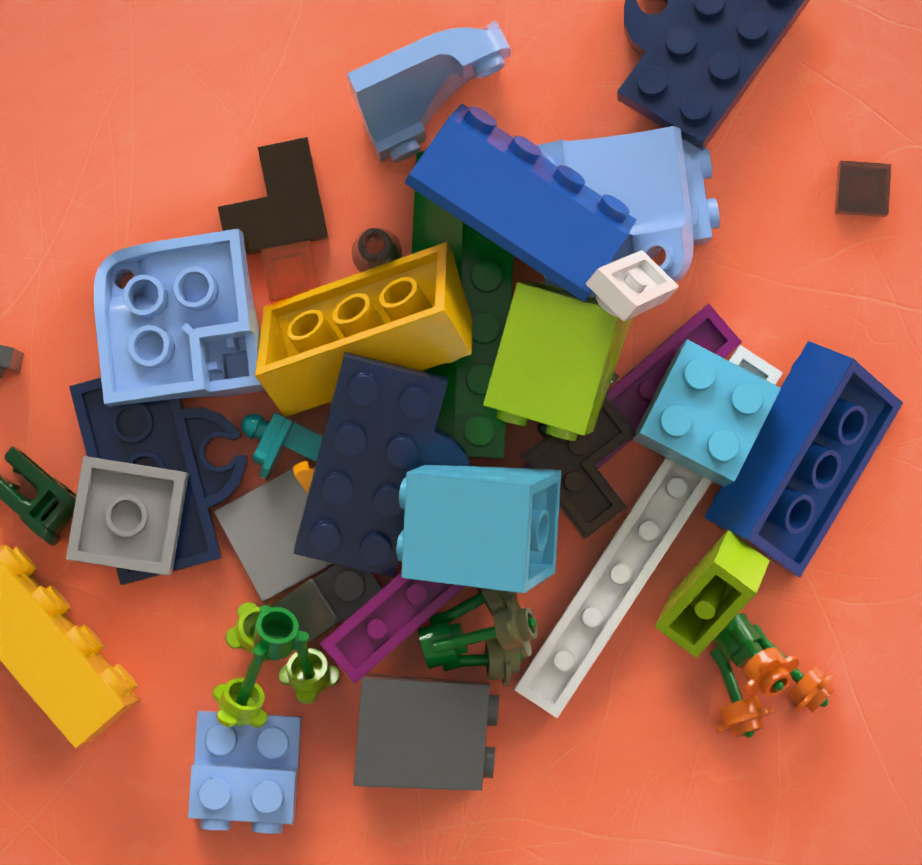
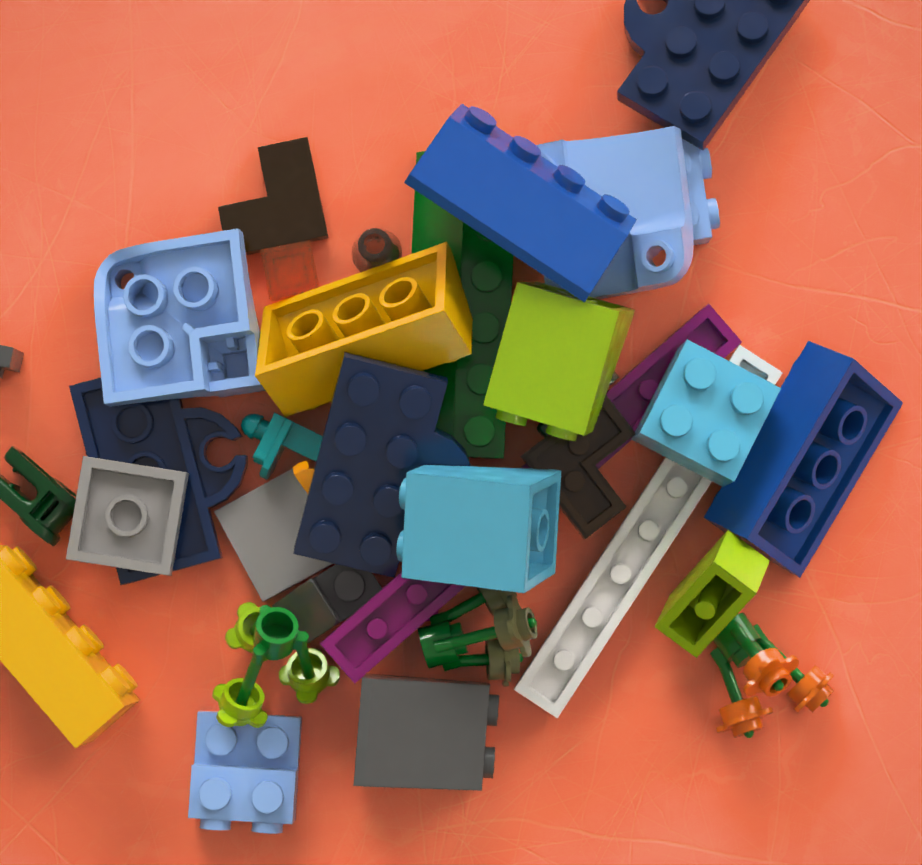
(411, 84): light blue slope -> none
(631, 286): white plate -> none
(863, 188): clear smoke tile -> none

